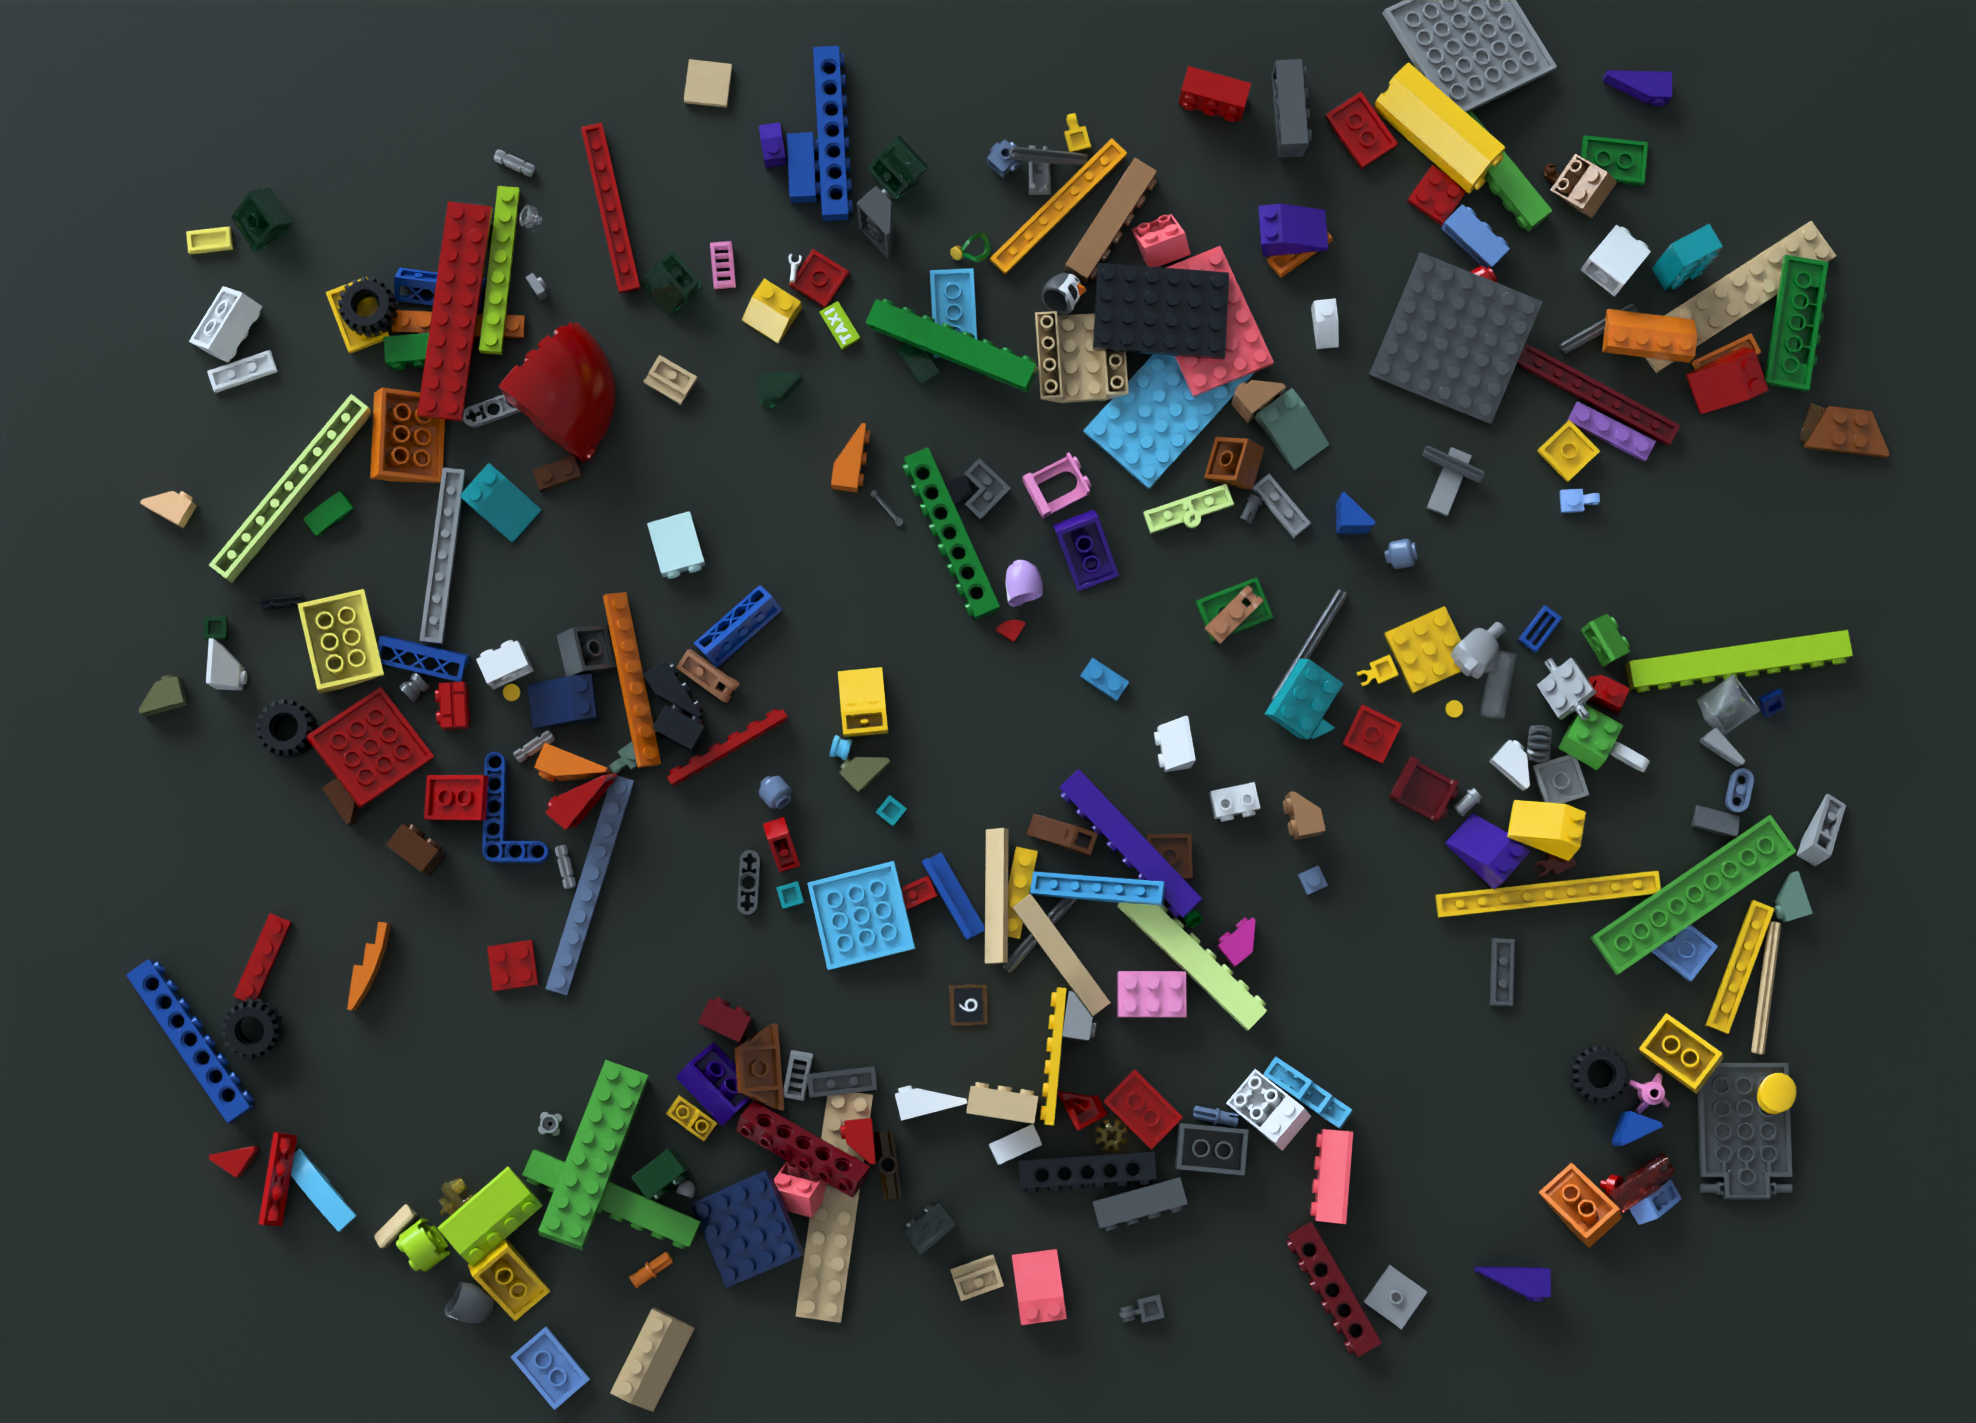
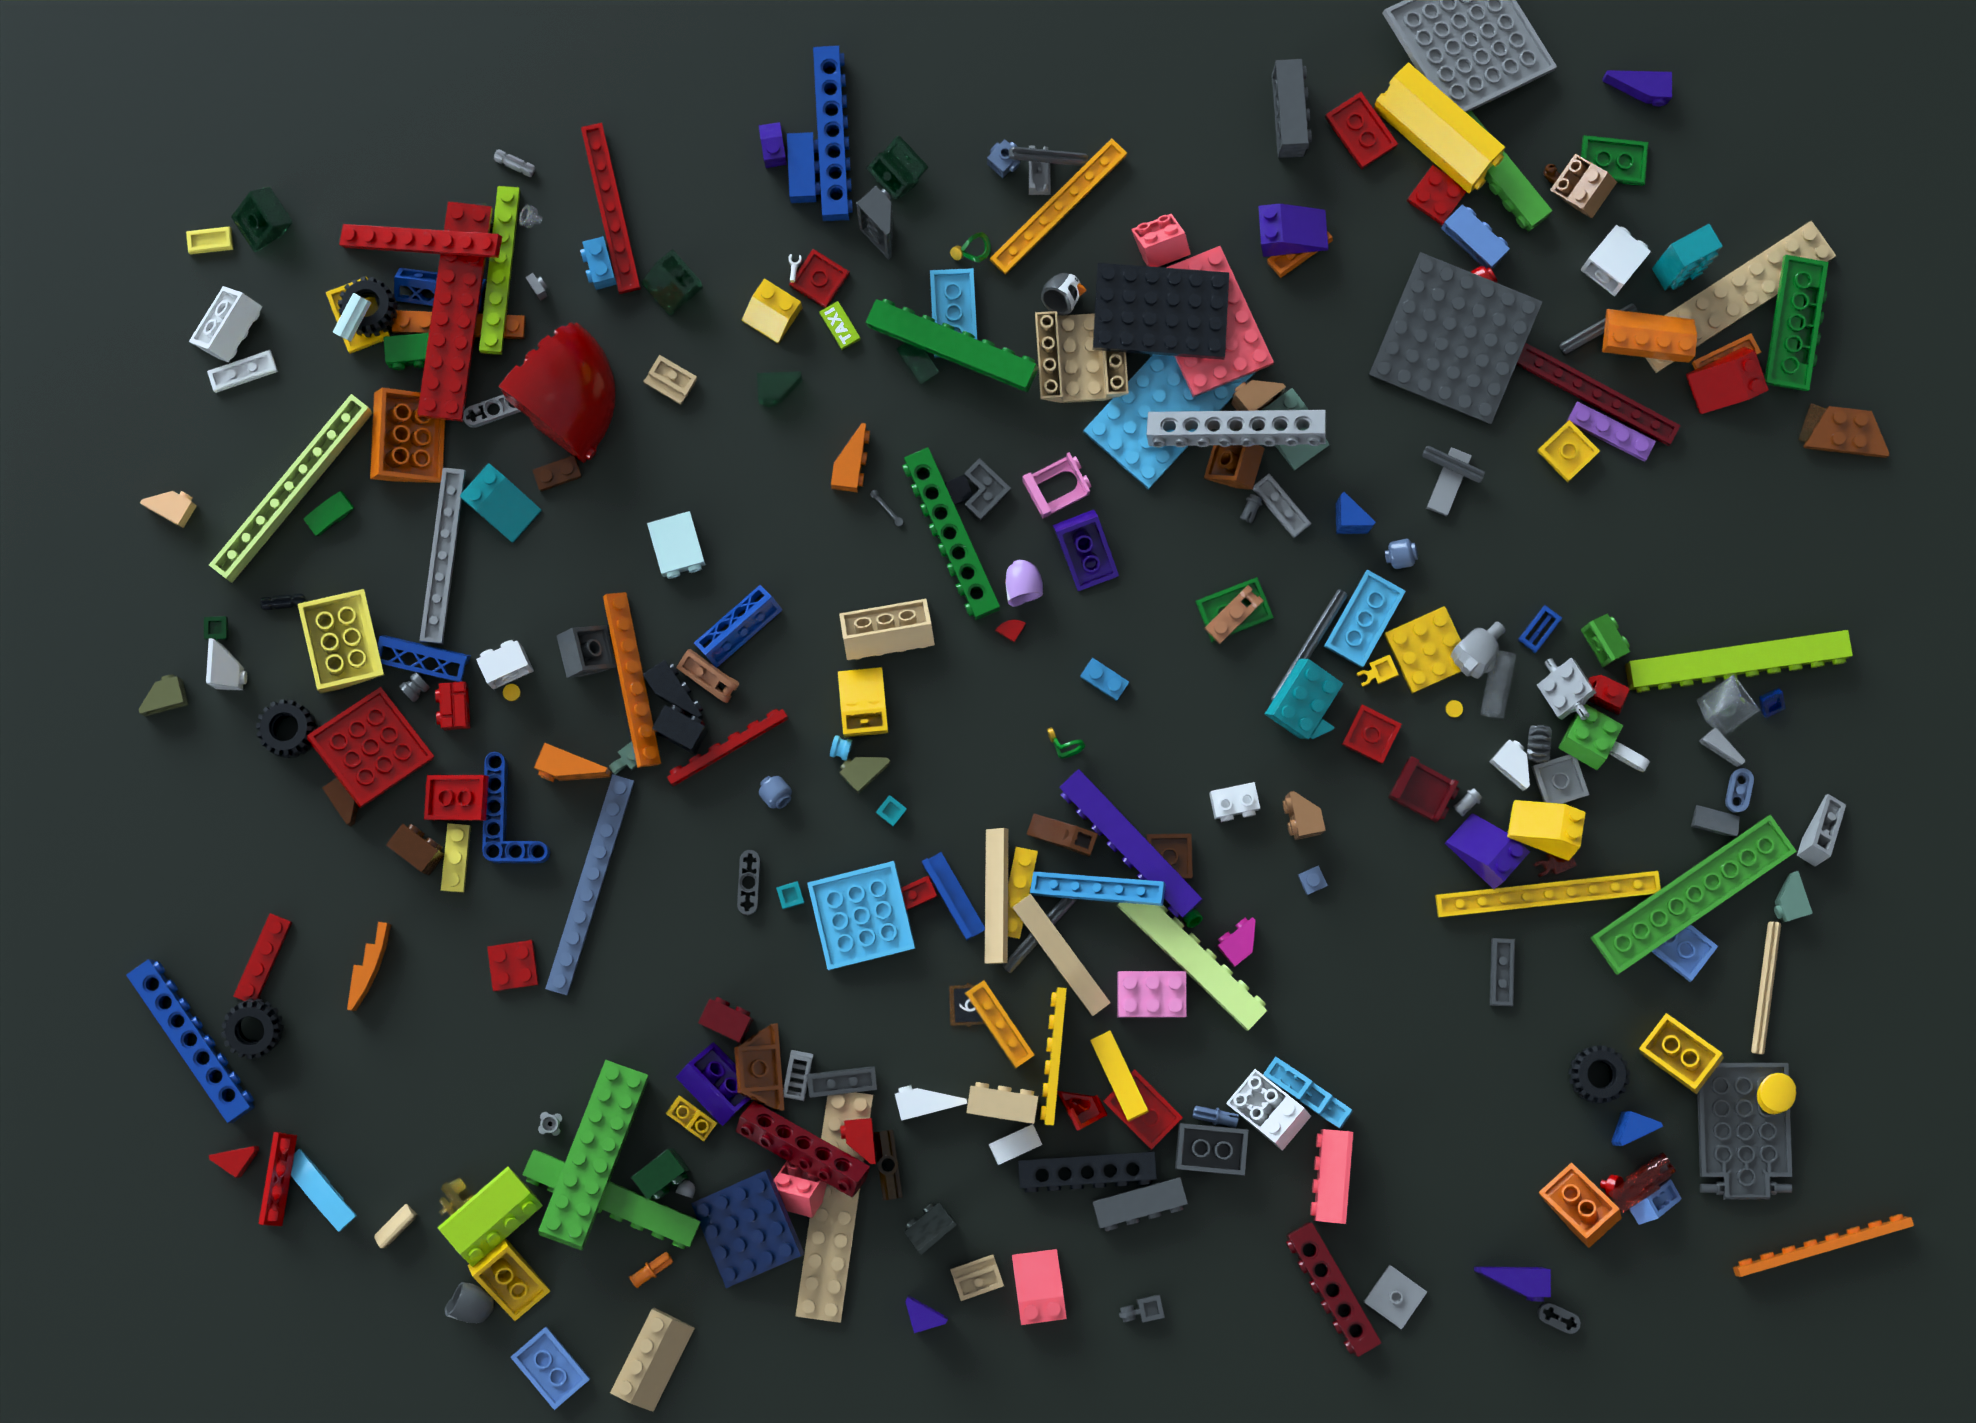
(352, 317): none -> light aqua axle
(421, 240): none -> red plate
(423, 1245): lime brick -> none
(455, 858): none -> light yellow plate
(533, 746): light grey axle -> none
(563, 701): dark blue slope -> none
(565, 866): light grey axle -> none
(573, 806): red slope -> none
(599, 263): none -> dark azure brick
(708, 83): tan tile -> none
(722, 246): bright pink slope -> none
(781, 844): red slope -> none
(886, 629): none -> tan slope
(923, 1316): none -> dark purple slope
(999, 1024): none -> light orange plate
(1052, 736): none -> green piece
(1076, 136): yellow plate -> none
(1077, 1020): light grey slope -> none
(1104, 1135): clear yellow piece -> none
(1110, 220): medium nougat brick -> none
(1119, 1076): none -> yellow tile
(1175, 745): white slope -> none
(1189, 509): yellowish green hinge -> none
(1214, 94): red brick -> none
(1227, 421): none -> light grey brick
(1325, 323): white slope -> none
(1364, 618): none -> medium azure plate
(1562, 1313): none -> dark grey beam
(1574, 500): light blue plate -> none
(1644, 1093): bright pink brick -> none
(1739, 967): yellow plate -> none
(1832, 1242): none -> orange plate

